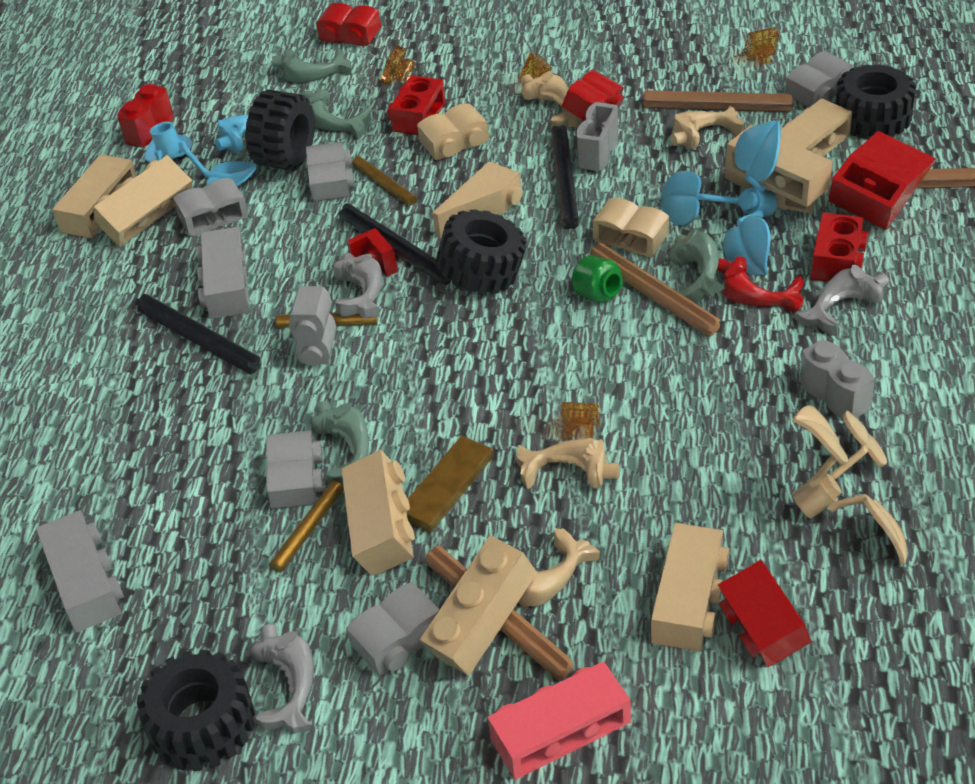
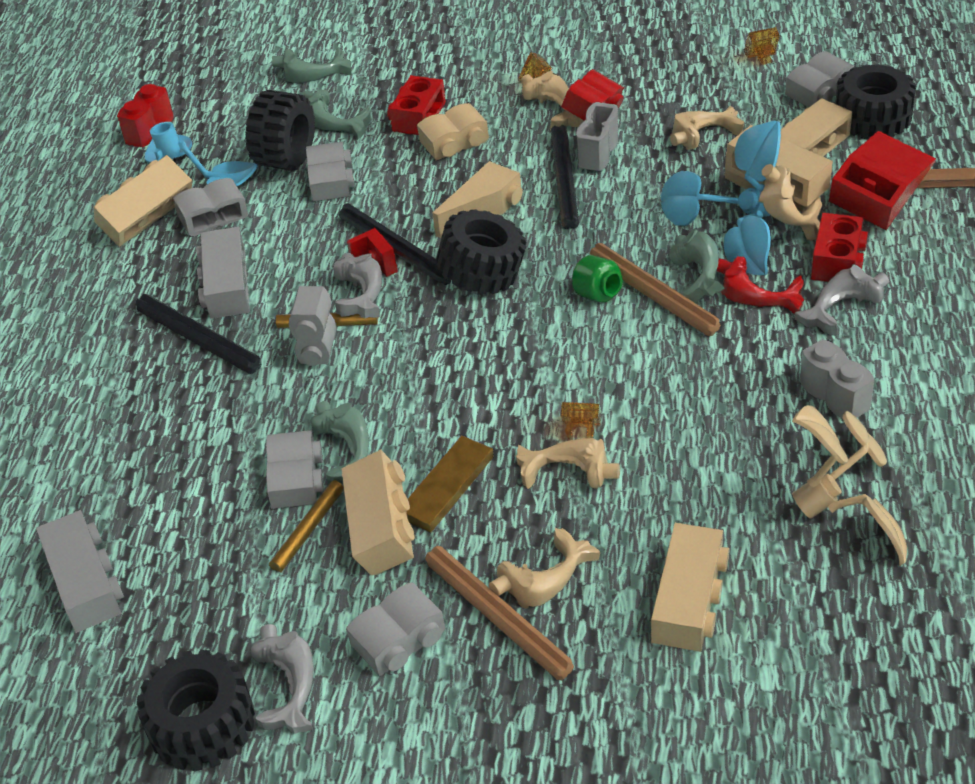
(76, 208): tan brick -> none
(231, 133): medium azure animal -> none
(348, 24): red brick -> none
(384, 181): pearl gold bar -> none
(396, 66): clear orange tile -> none
(479, 605): tan brick -> none
(559, 719): coral brick -> none
(631, 227): tan brick -> none
(717, 100): medium nougat axle -> none
(764, 613): red brick -> none
(779, 201): none -> tan animal

